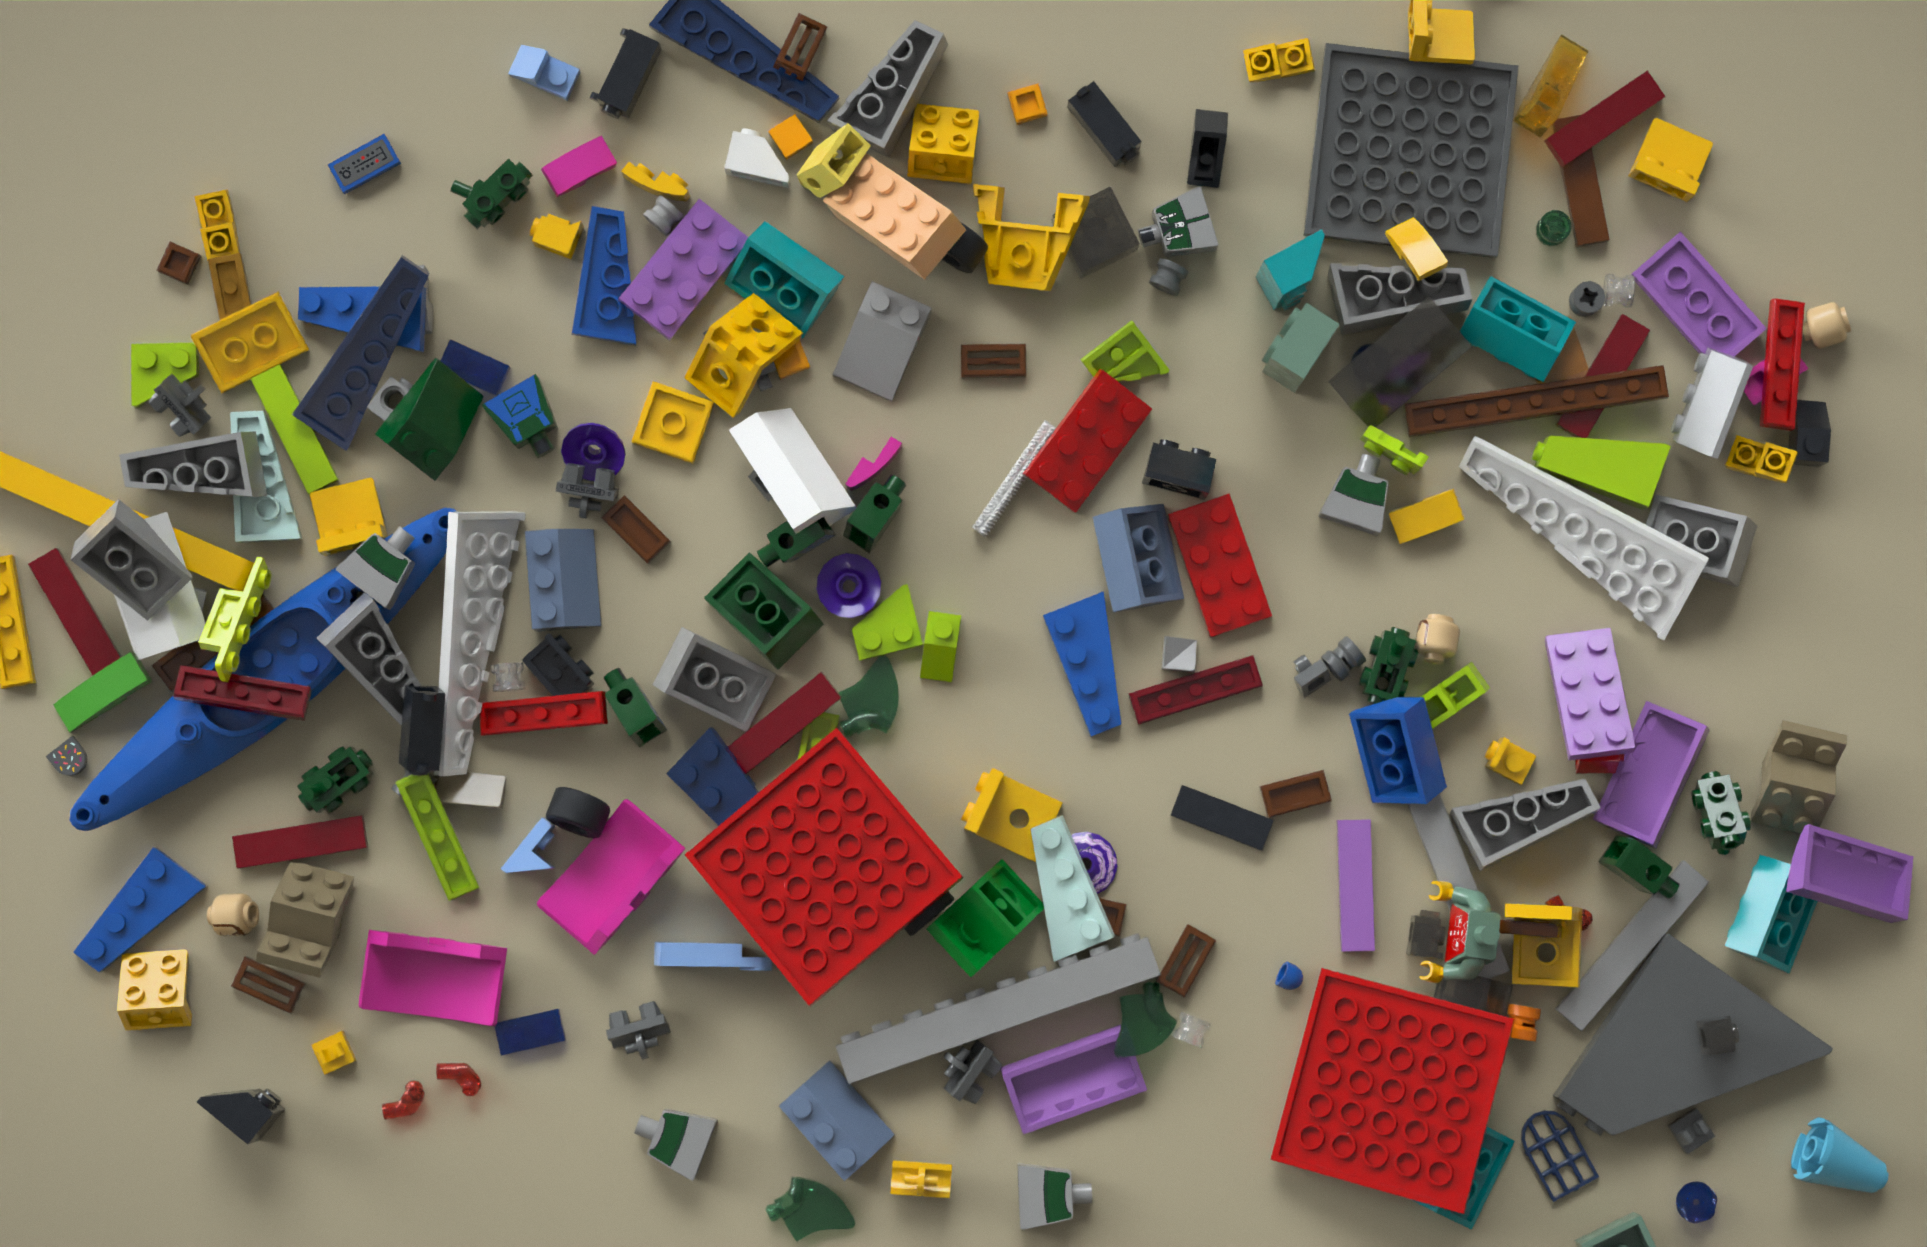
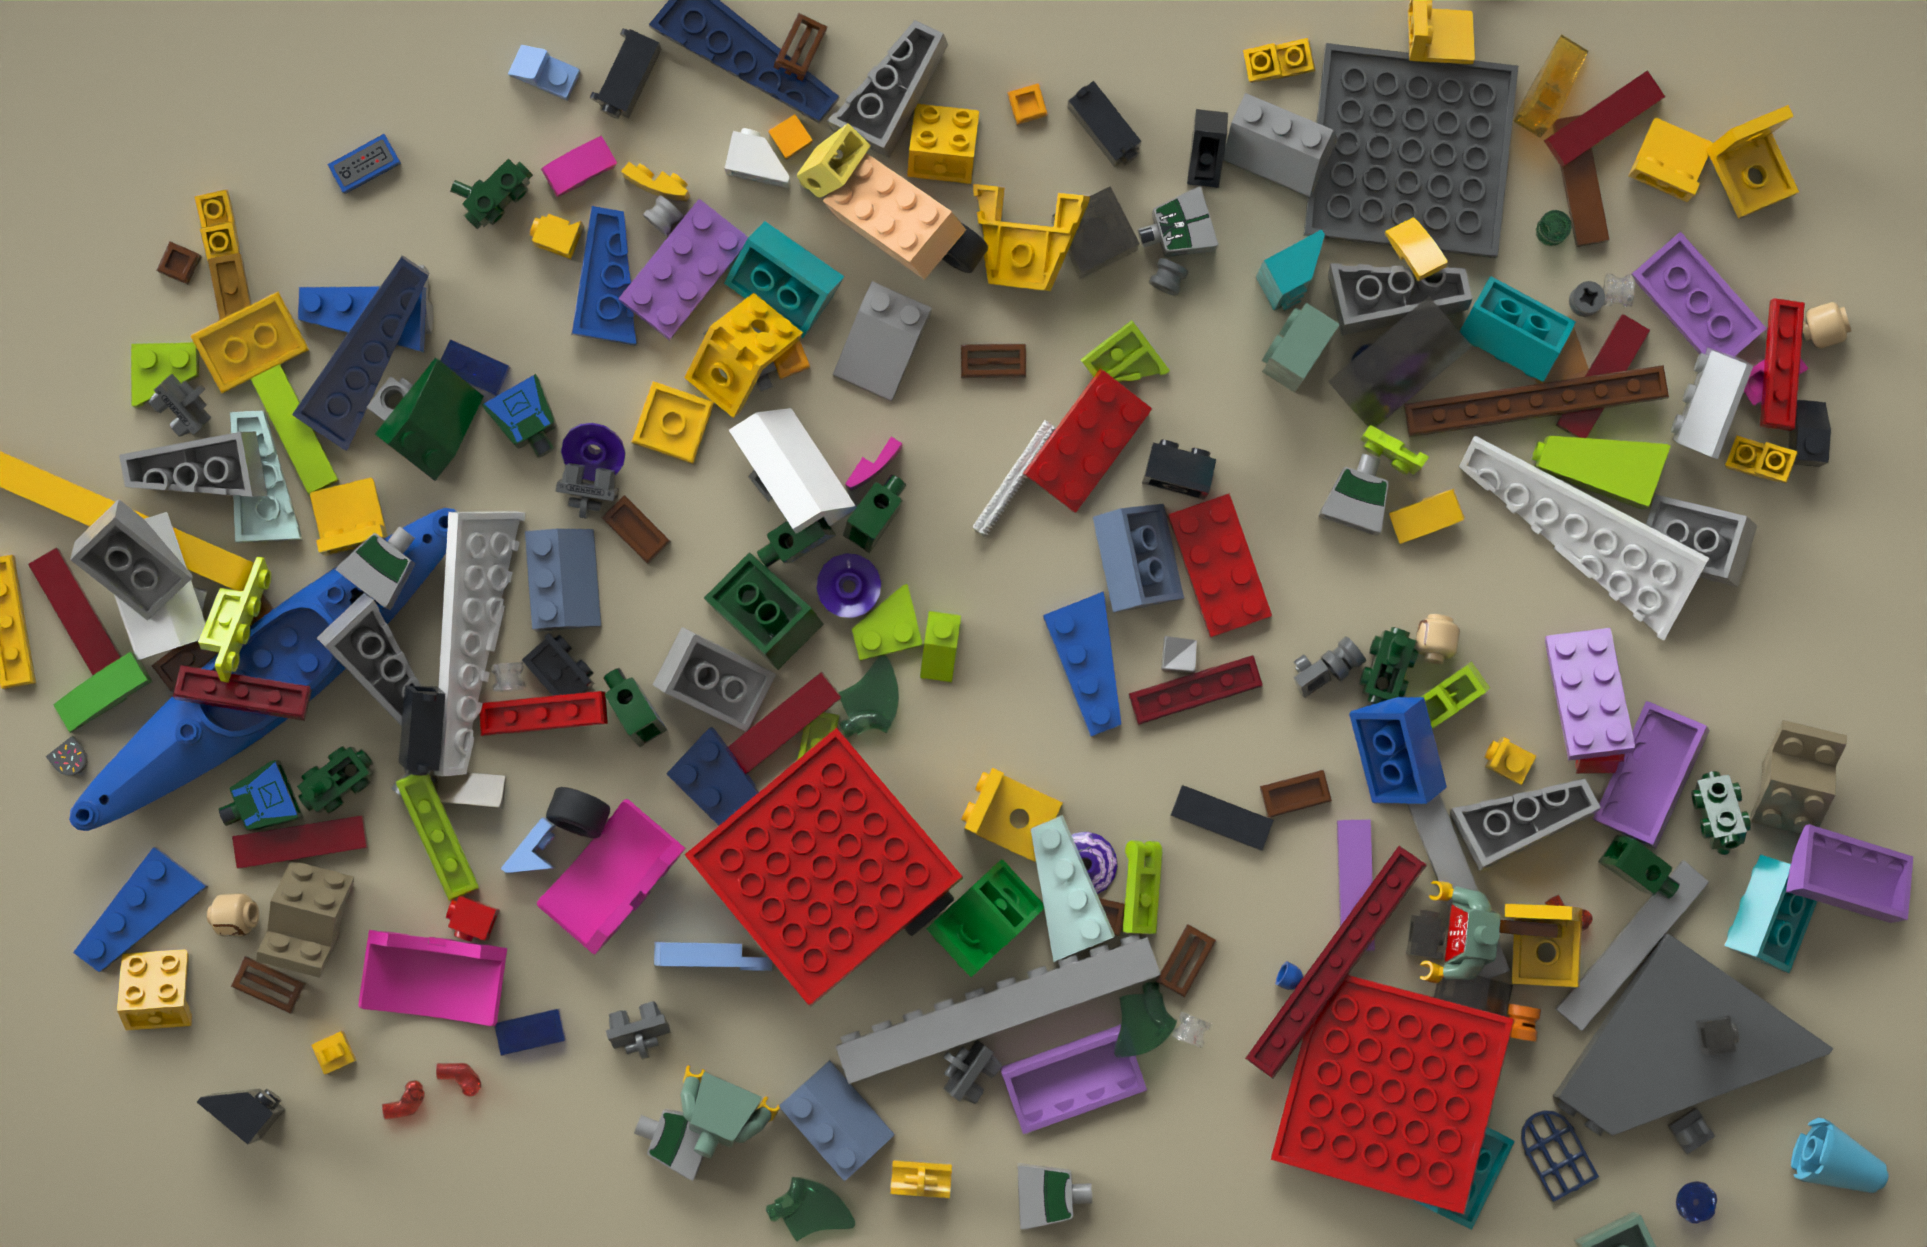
(262, 799): none -> torso
(471, 918): none -> red brick
(721, 1111): none -> sand green torso
(1142, 886): none -> lime plate
(1278, 145): none -> light grey slope
(1336, 962): none -> dark red tile
(1753, 147): none -> yellow bracket

